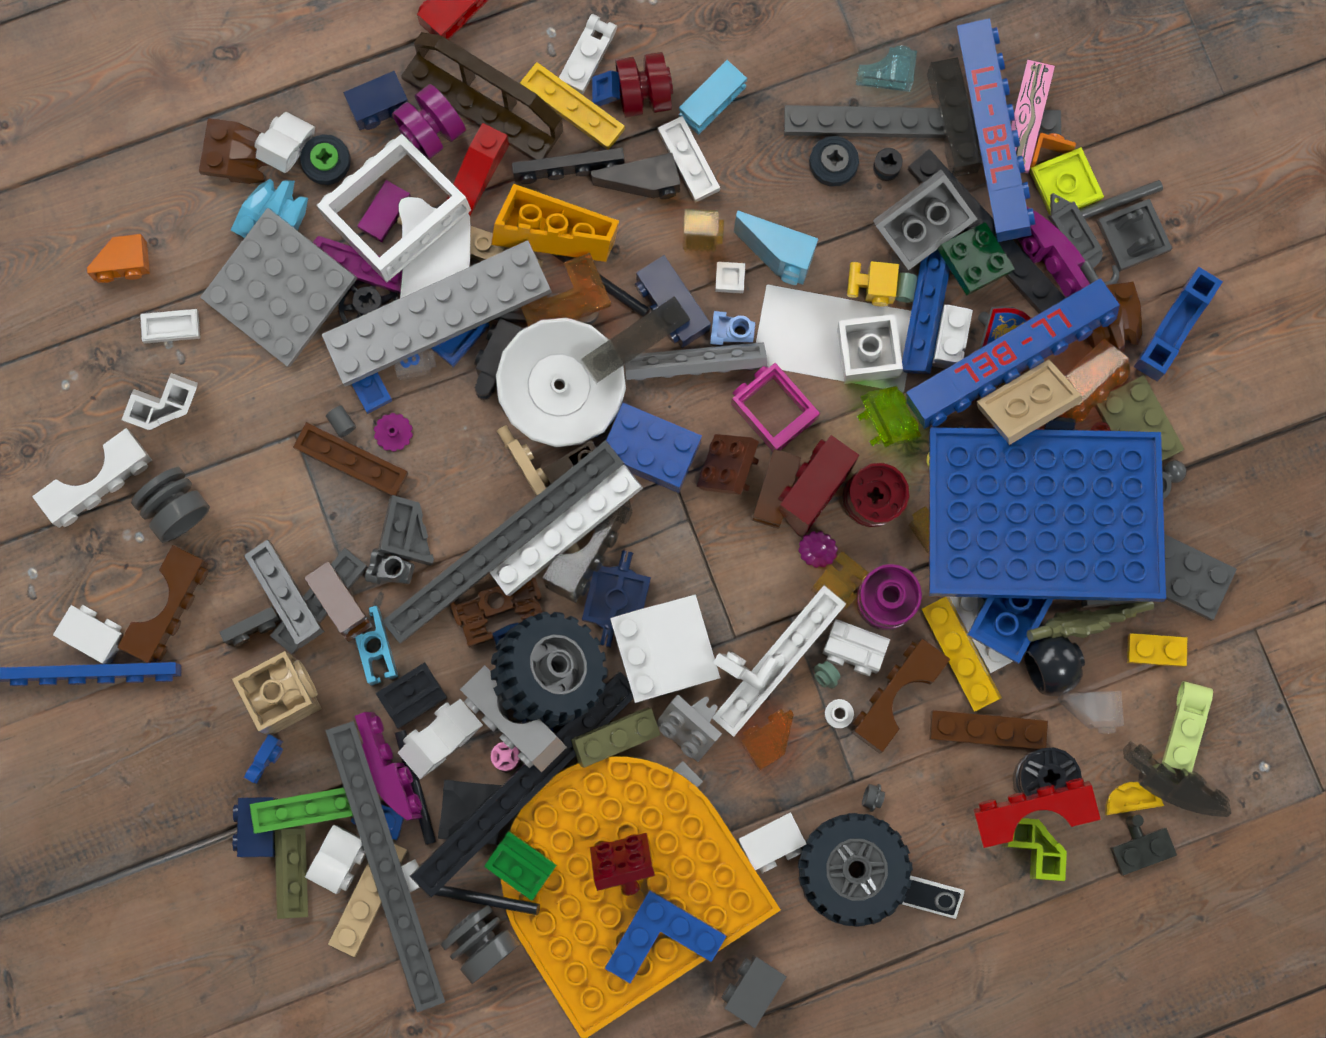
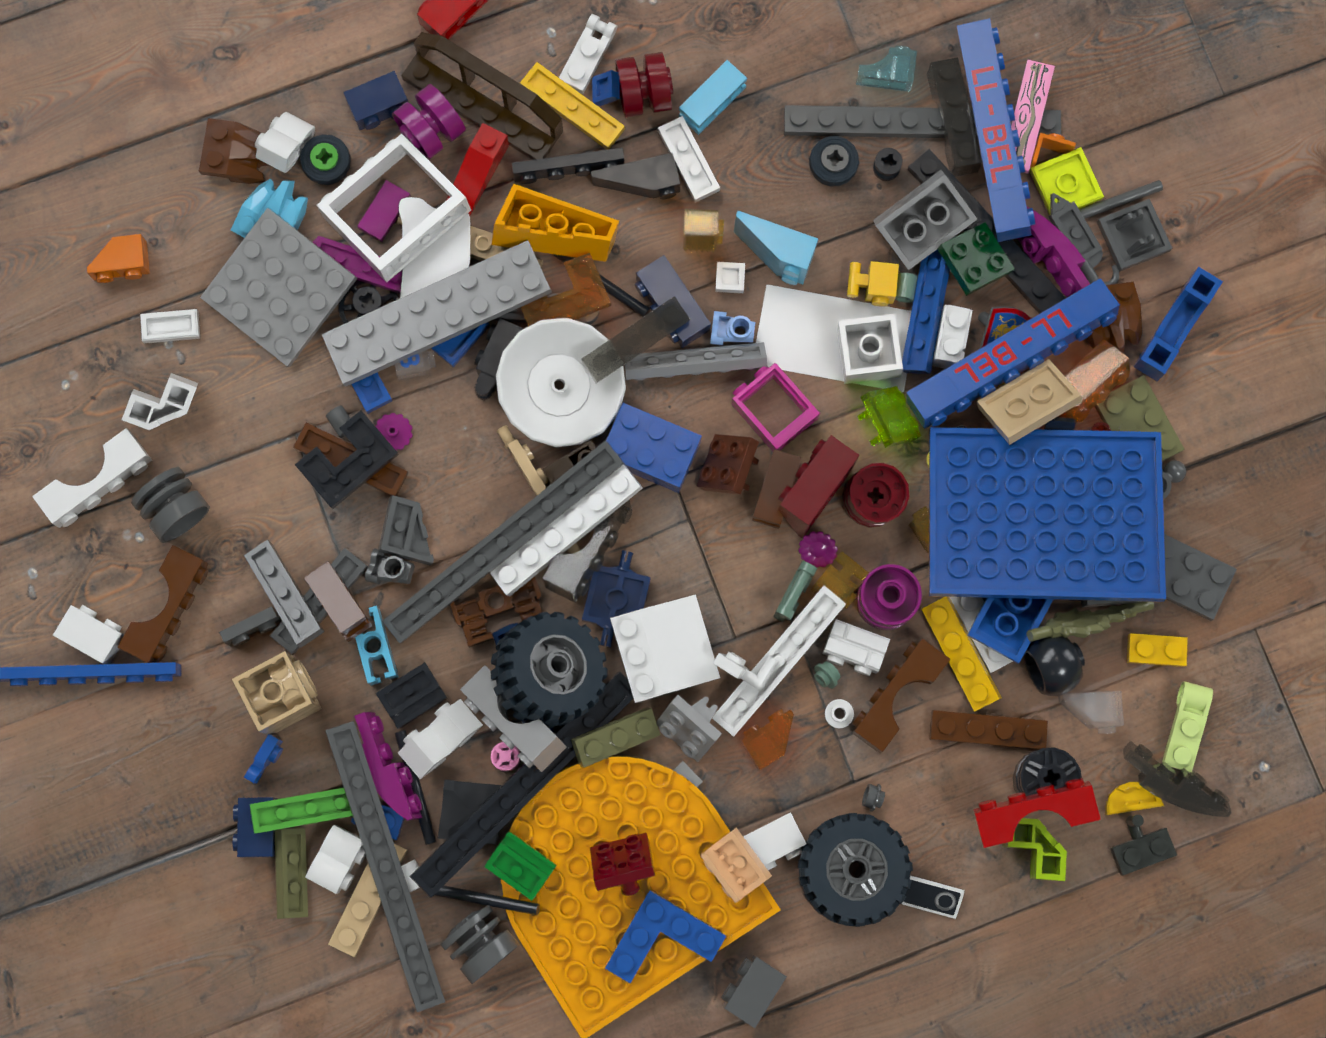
(341, 481): none -> black plate
(735, 865): none -> light nougat bracket
(798, 585): none -> sand green plate

